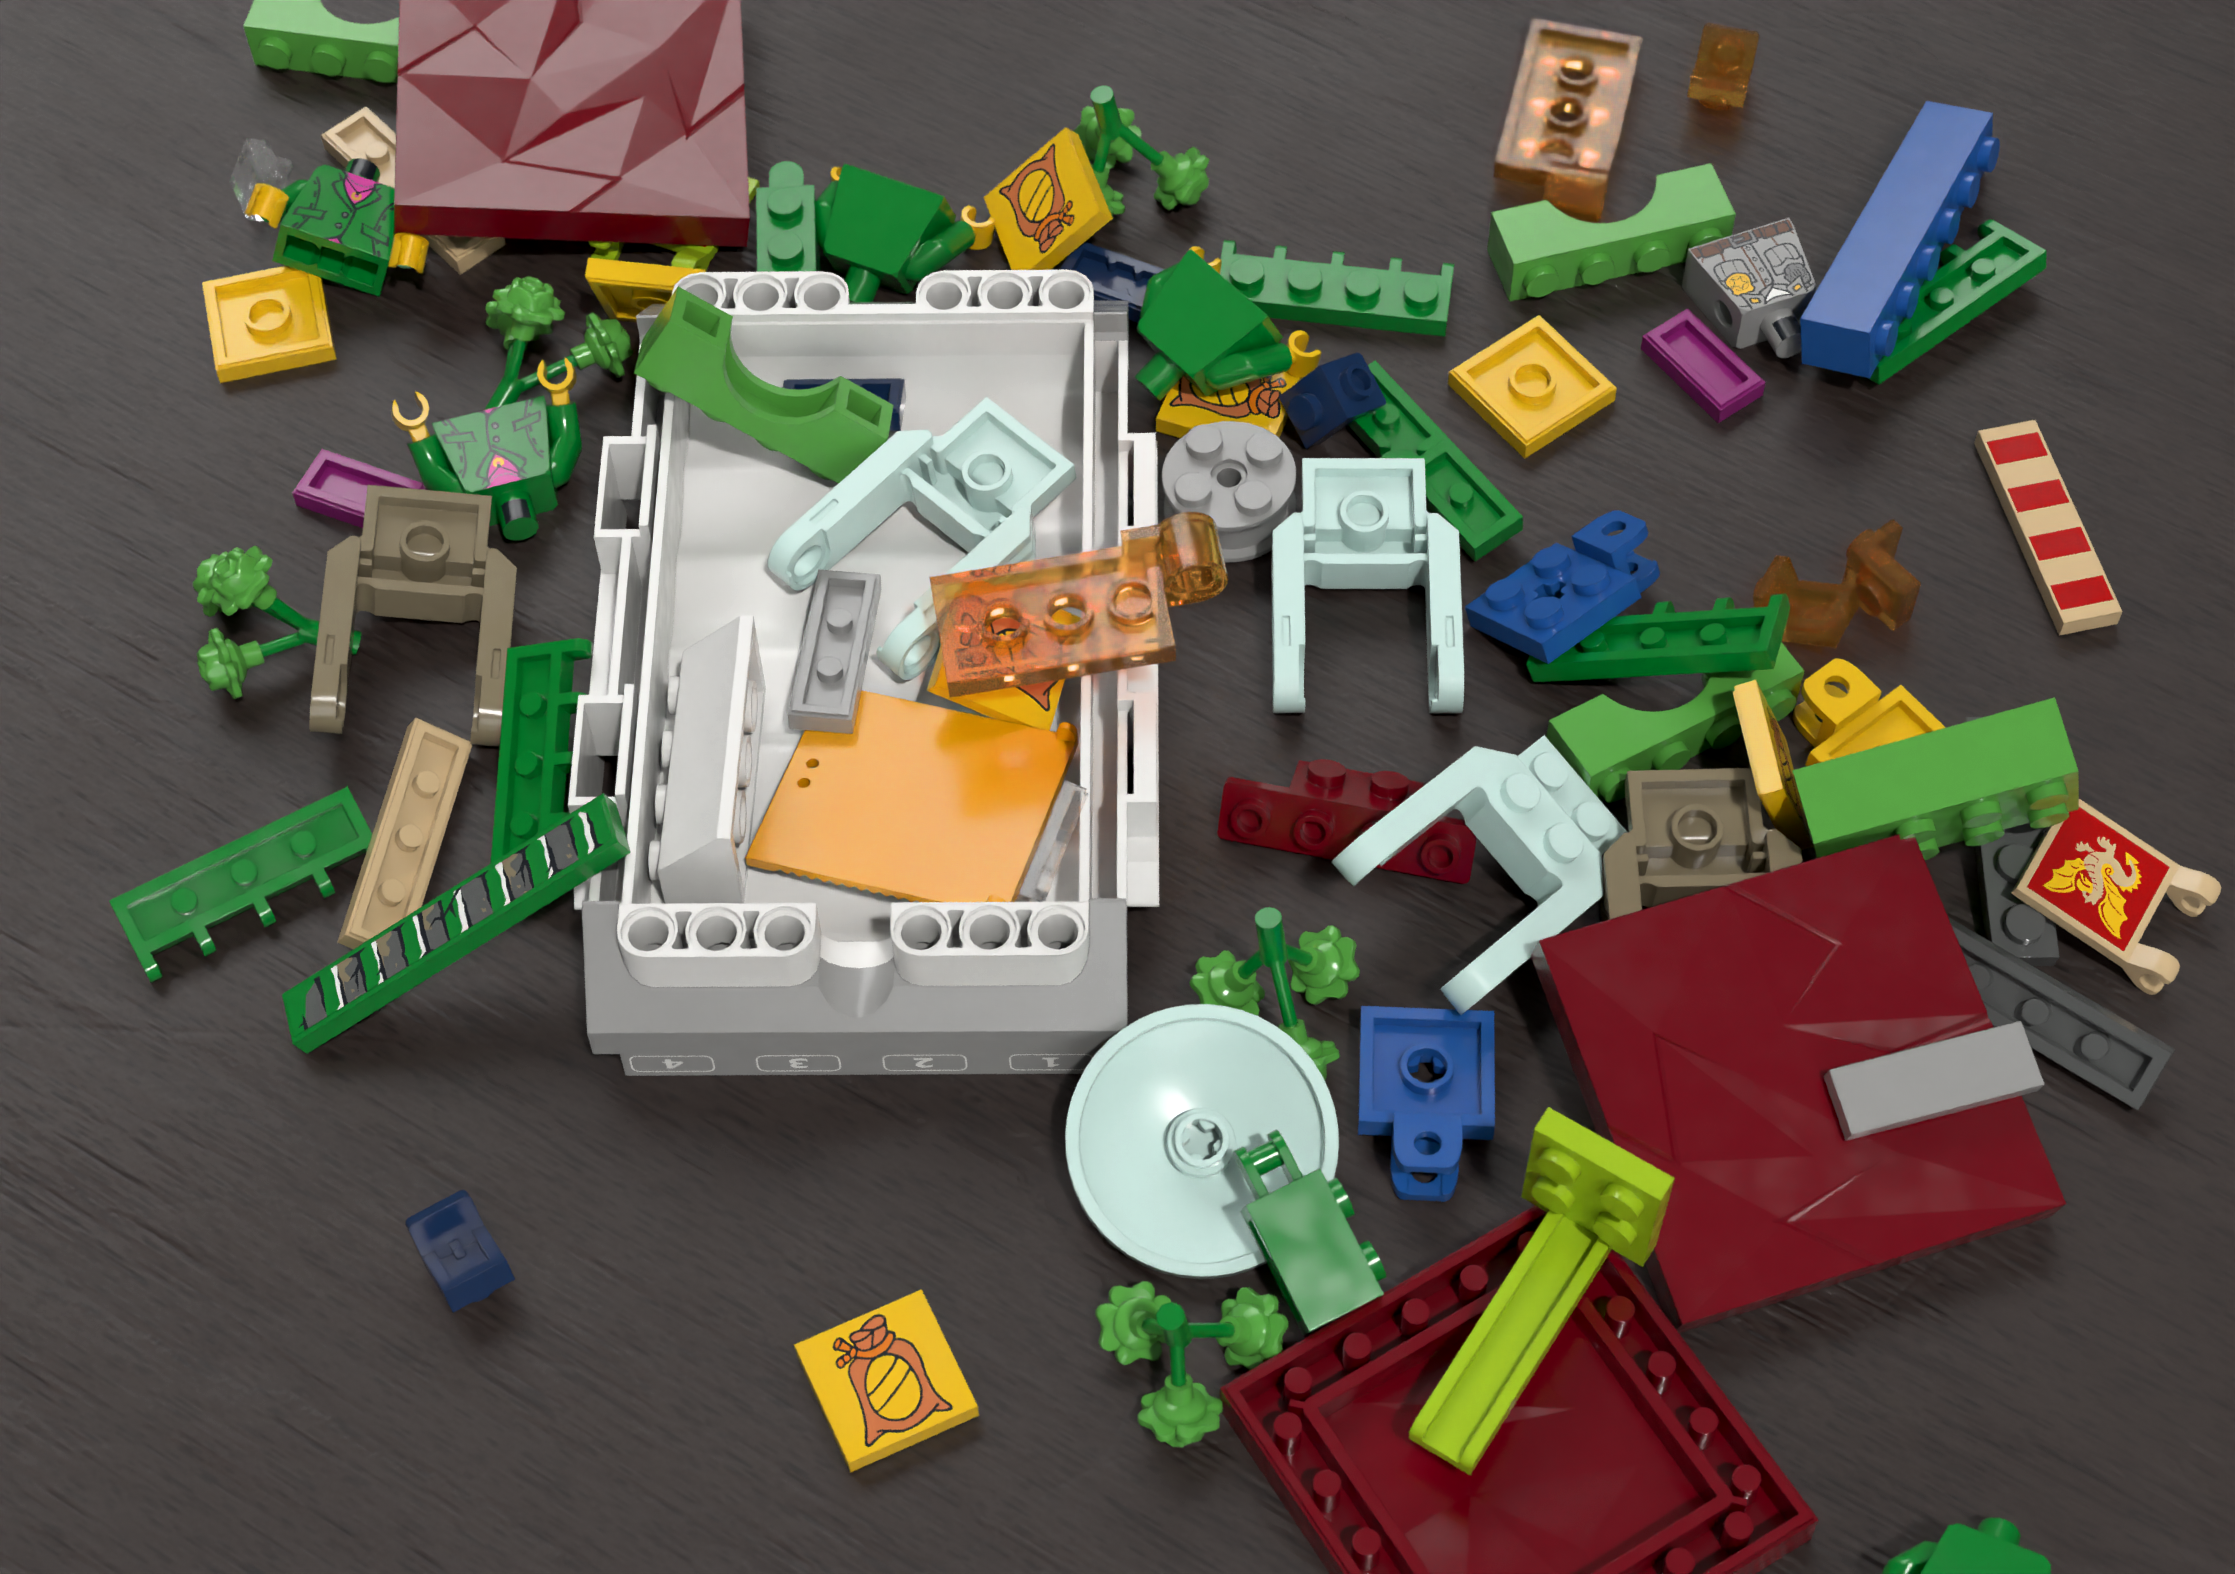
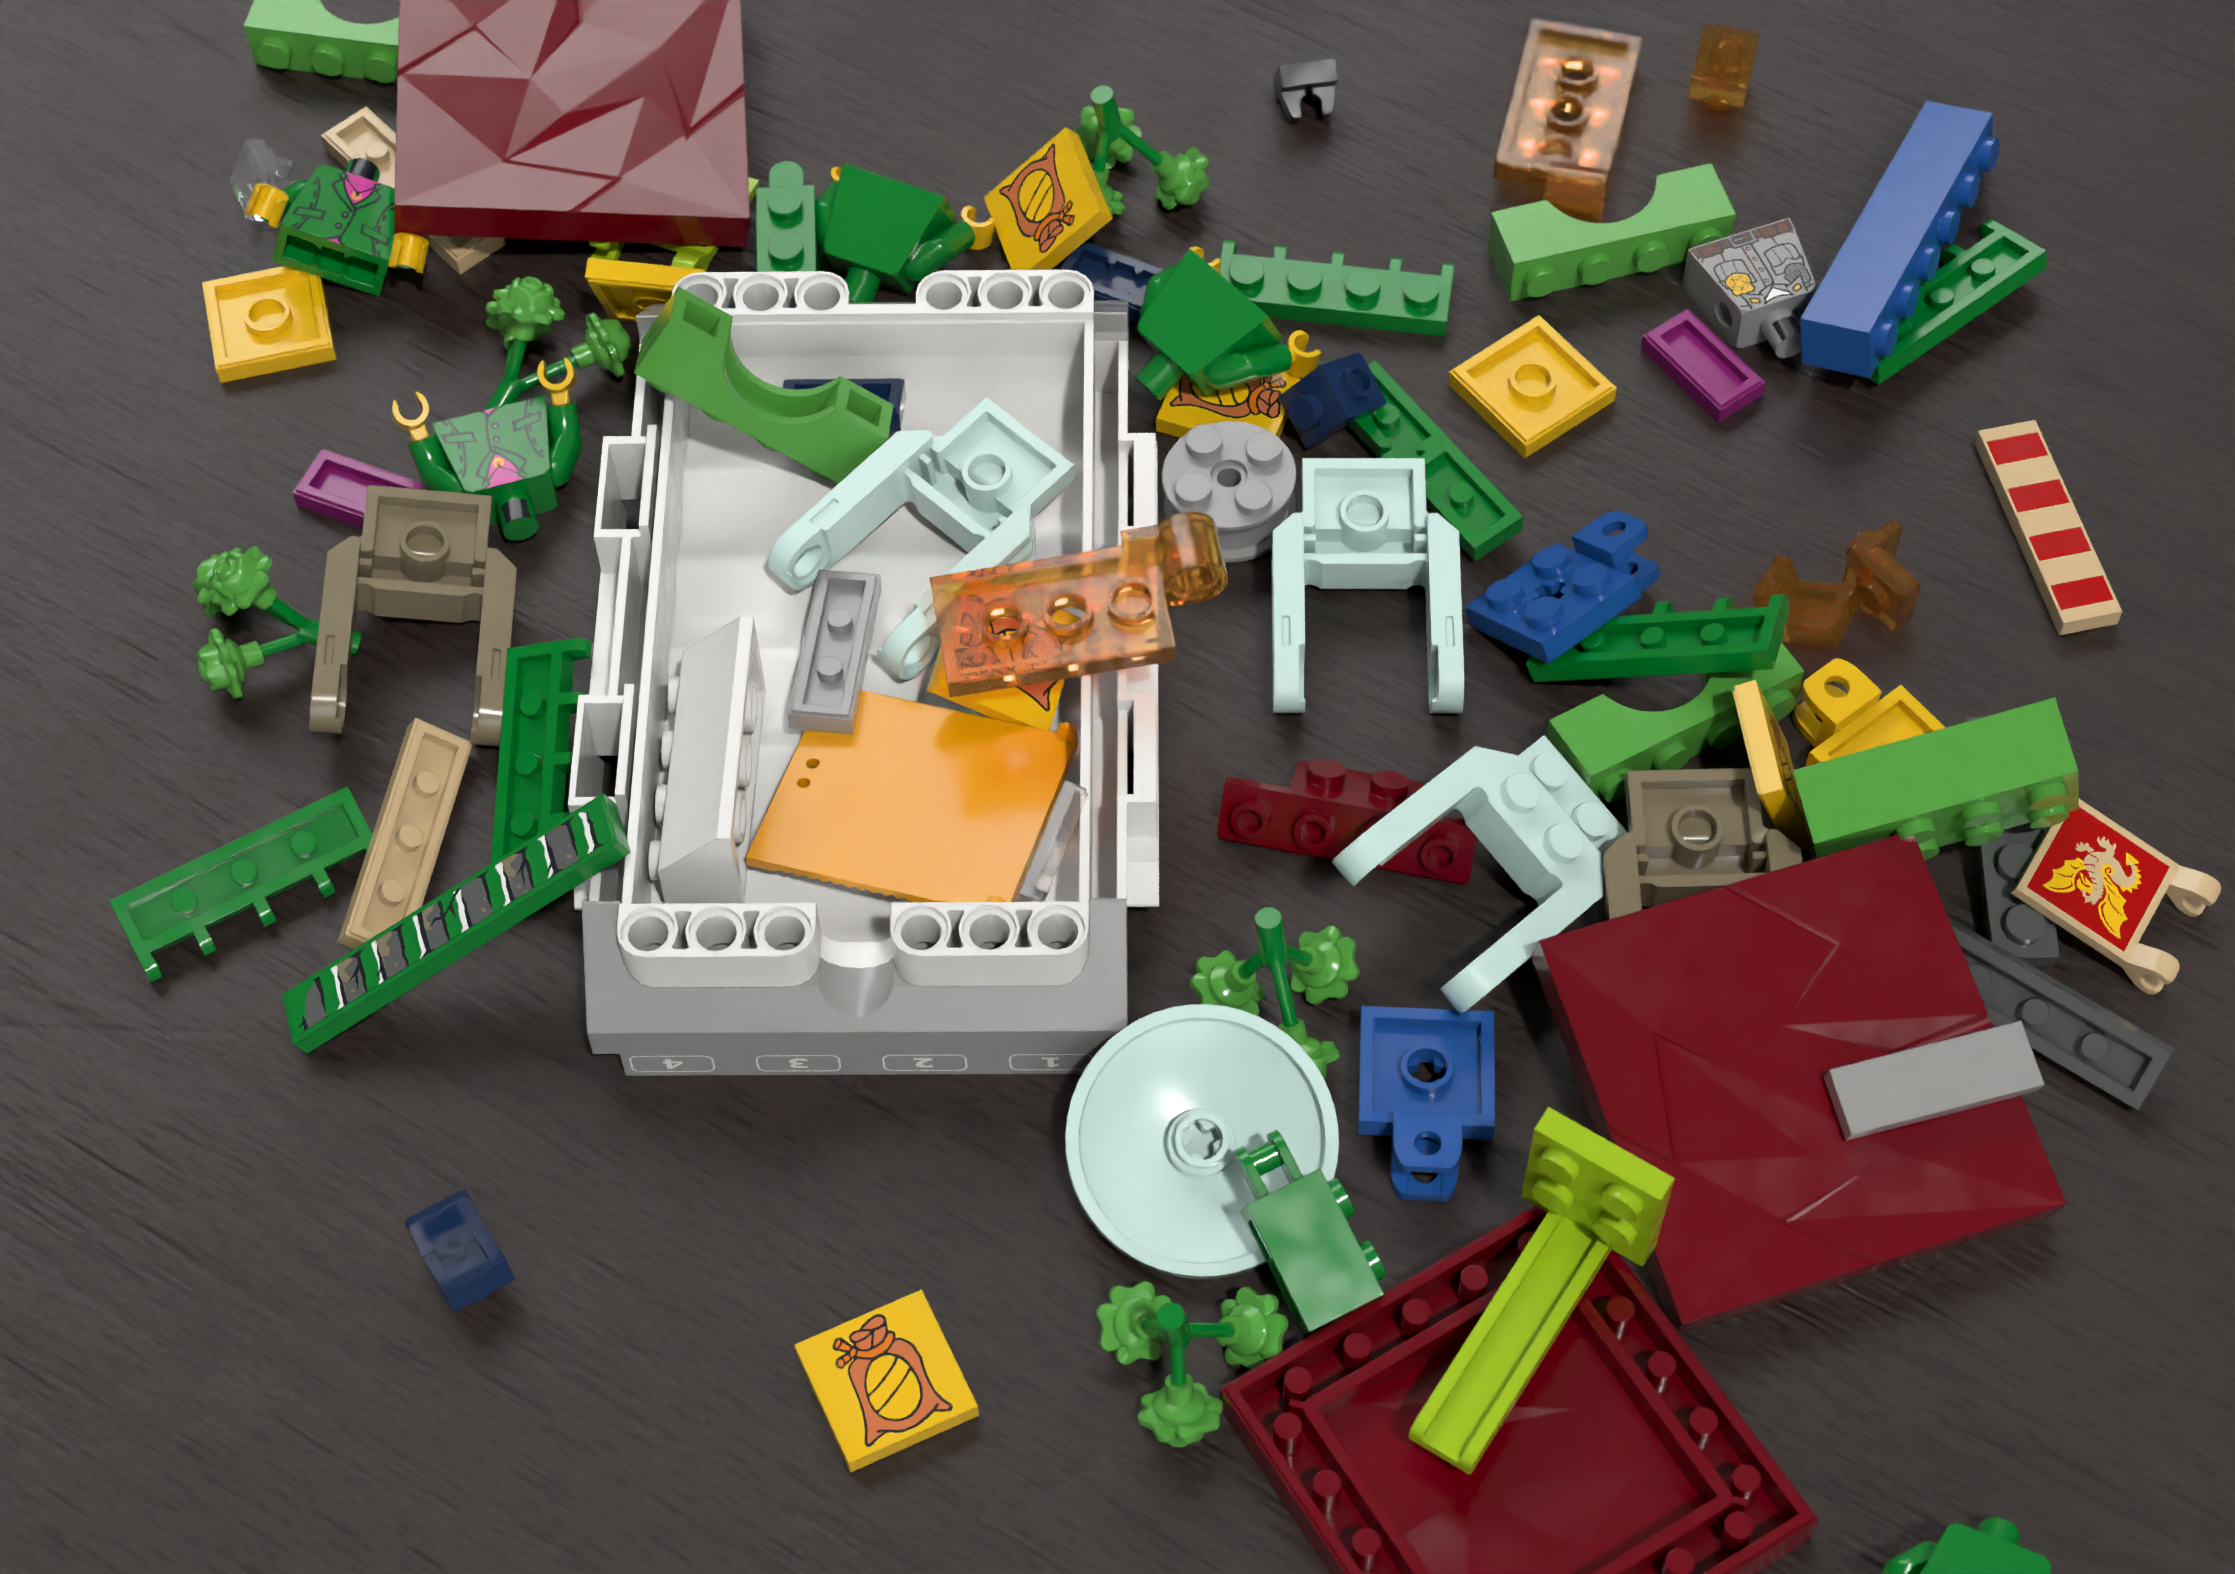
(1304, 79): none -> tile

